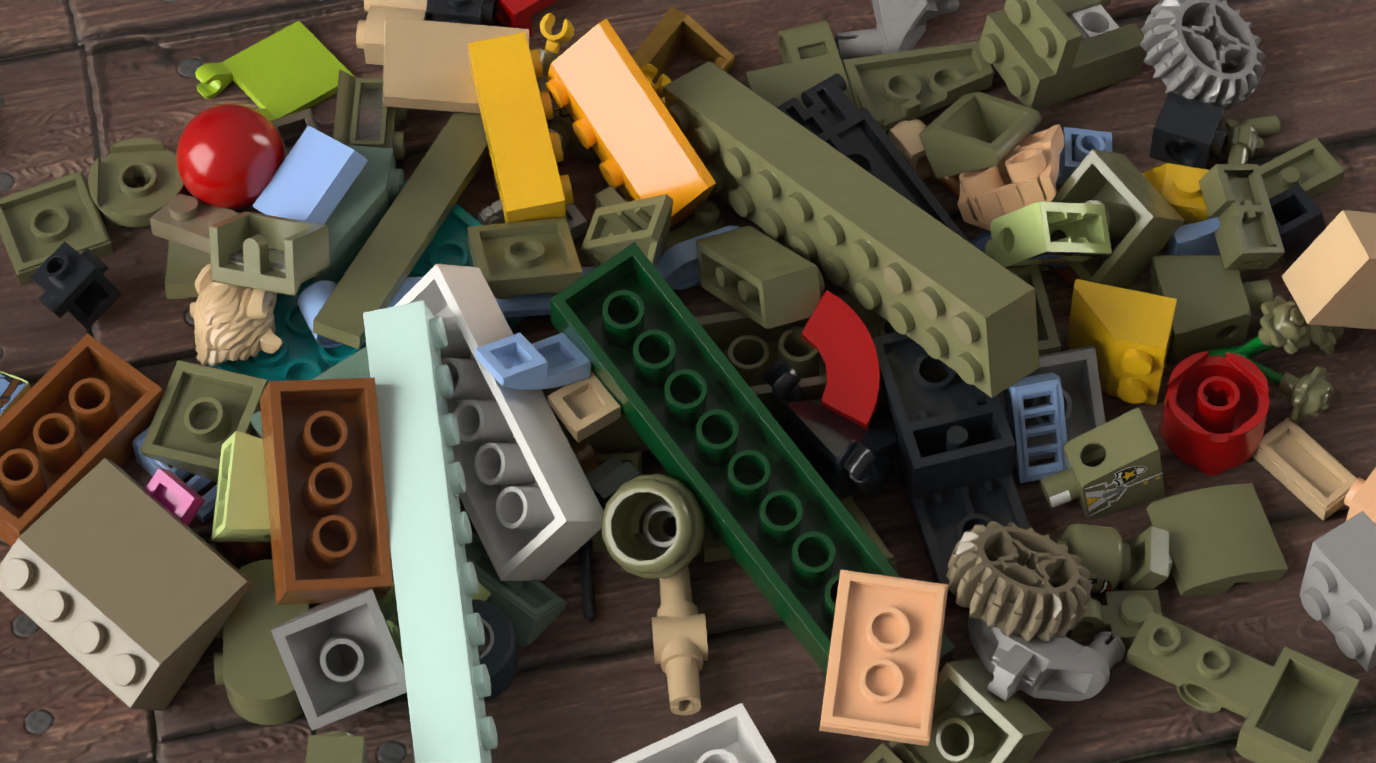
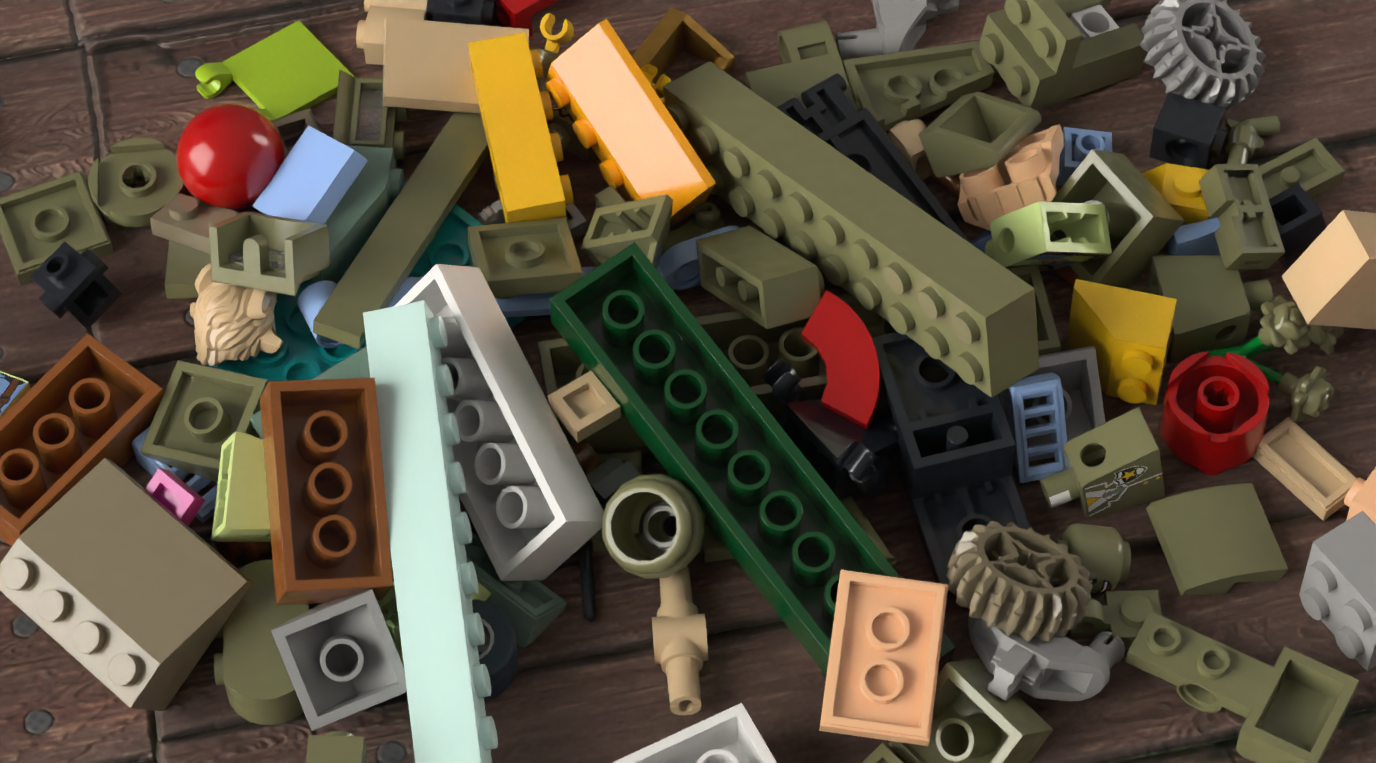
(536, 365): light blue slope -> none
(1149, 560): olive plate -> none

